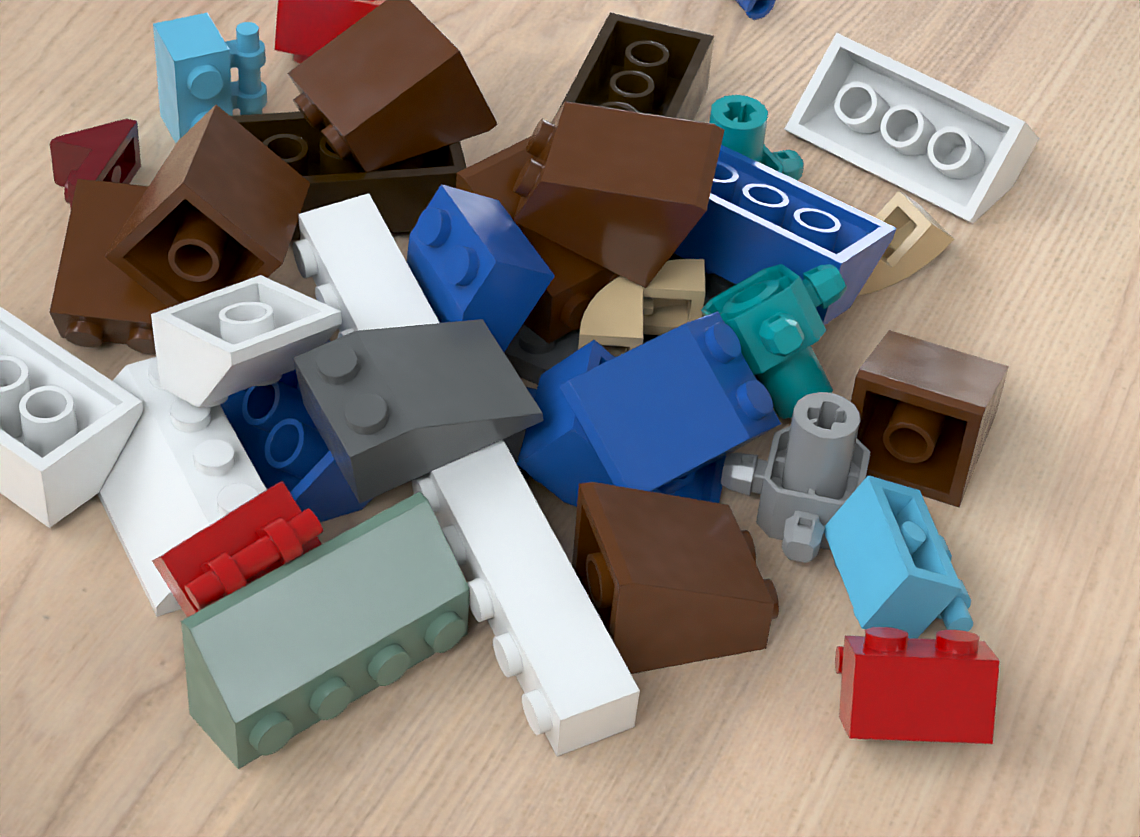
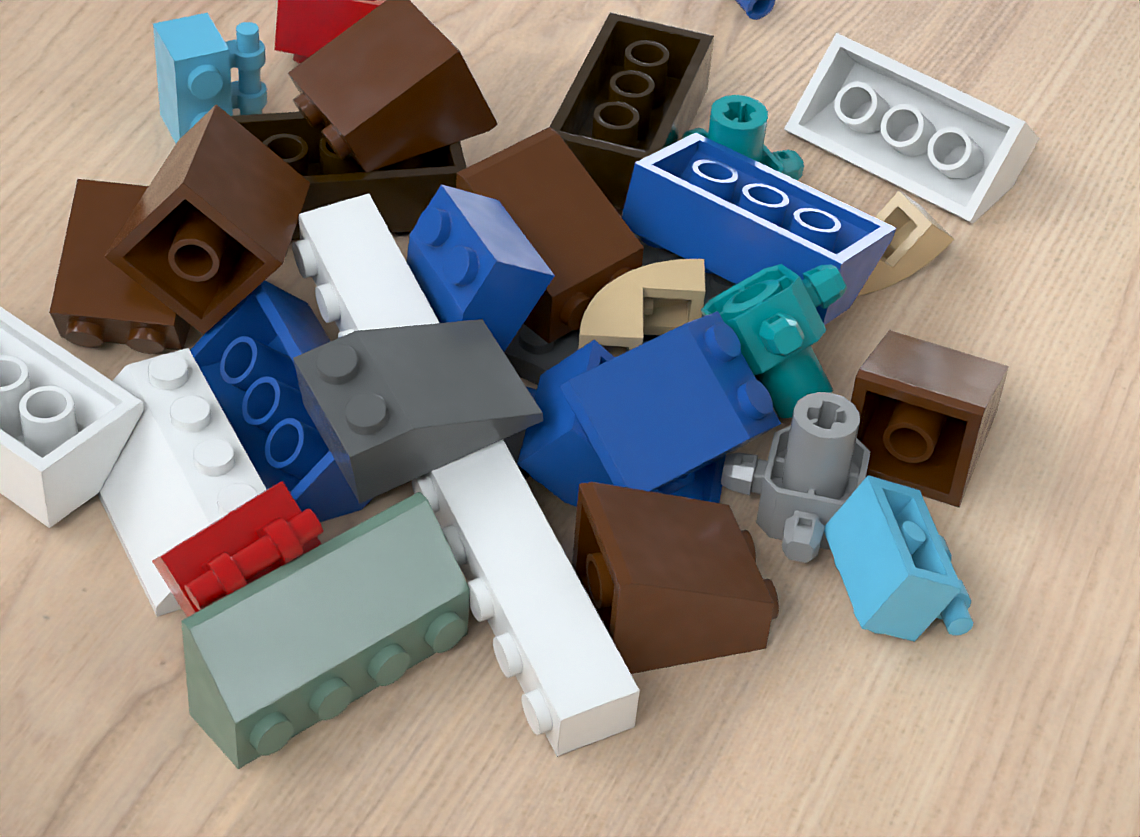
(97, 154): dark red slope -> none
(237, 339): white slope -> none
(617, 185): reddish brown slope -> none
(917, 686): red brick -> none

